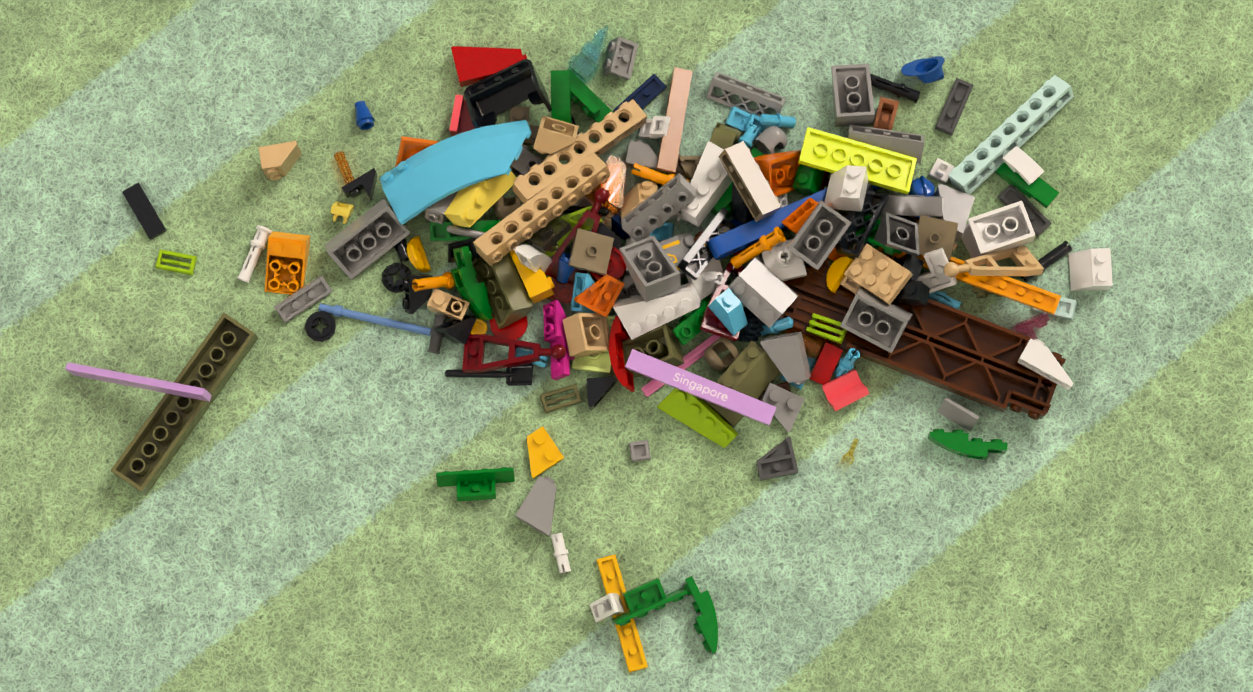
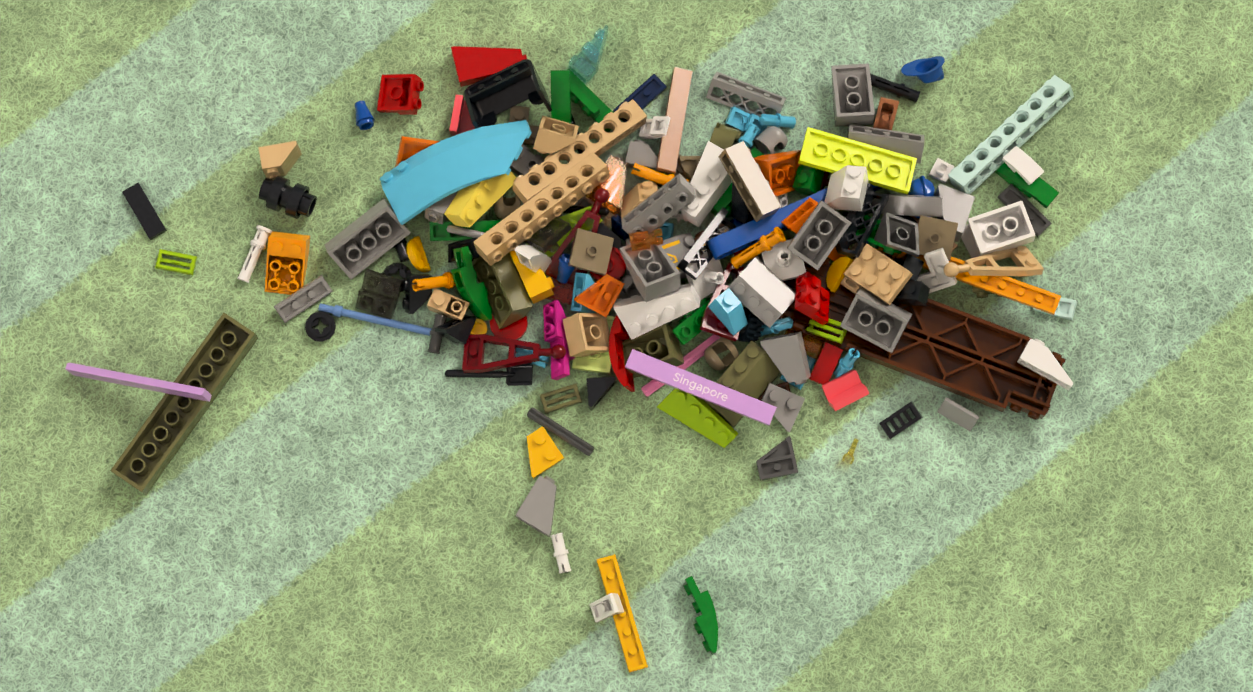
(294, 199): none -> black piece
(341, 209): light yellow tile -> none
(344, 167): clear orange axle -> none
(366, 181): black slope -> none
(379, 294): none -> clear smoke slope
(400, 94): none -> red plate
(475, 483): green bracket -> none
(560, 431): none -> dark grey axle
(620, 58): light grey bracket -> none
(639, 451): light grey tile -> none
(643, 240): none -> clear orange plate
(645, 598): green bracket -> none
(812, 298): none -> red plate
(911, 406): none -> black slope
(944, 299): medium azure pin -> none
(954, 106): dark grey tile -> none
(959, 444): green slope -> none
(1026, 326): clear pink slope -> none
(1052, 257): black pin -> none
(1090, 270): white slope -> none

